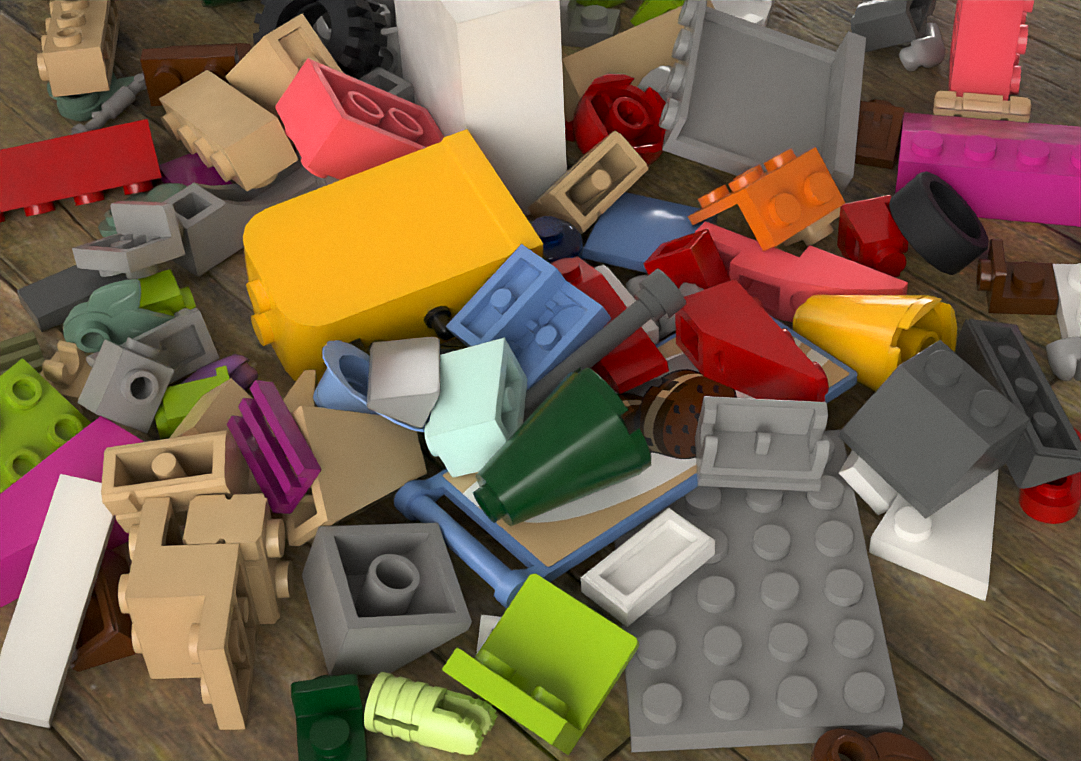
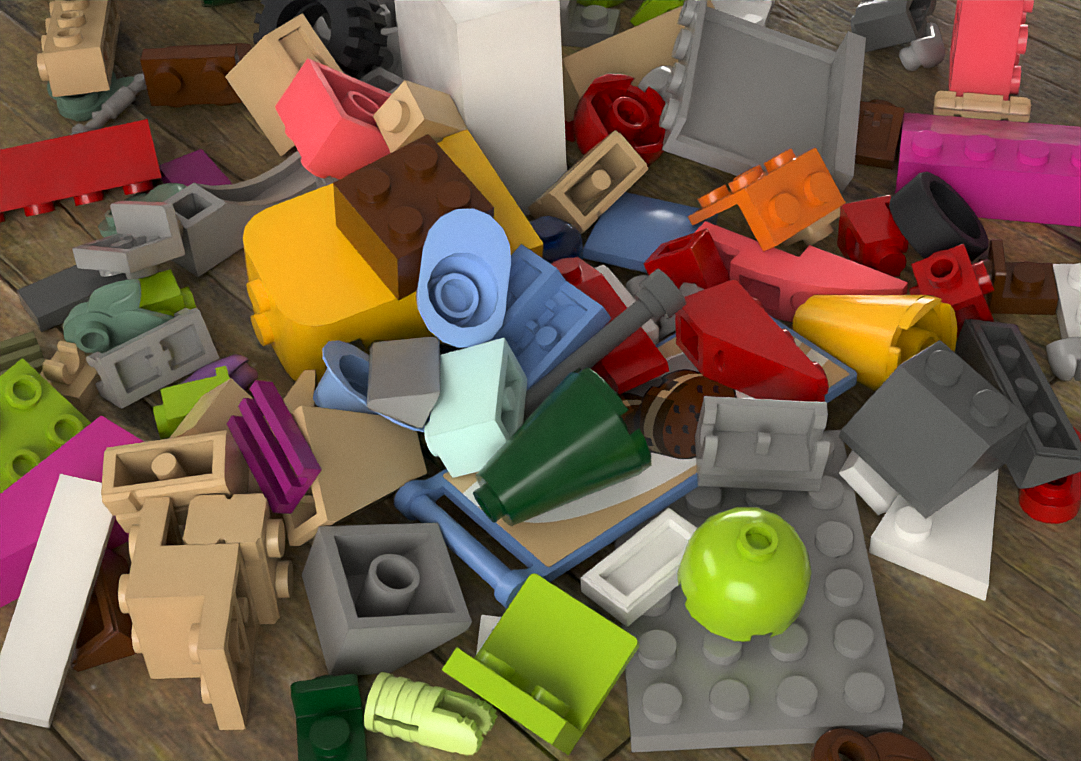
(126, 384): light grey brick -> none
(227, 131): tan brick -> none
(396, 202): none -> reddish brown brick
(415, 112): none -> tan brick
(464, 278): none -> light blue piece
(745, 574): none -> lime cylinder
(957, 282): none -> red brick

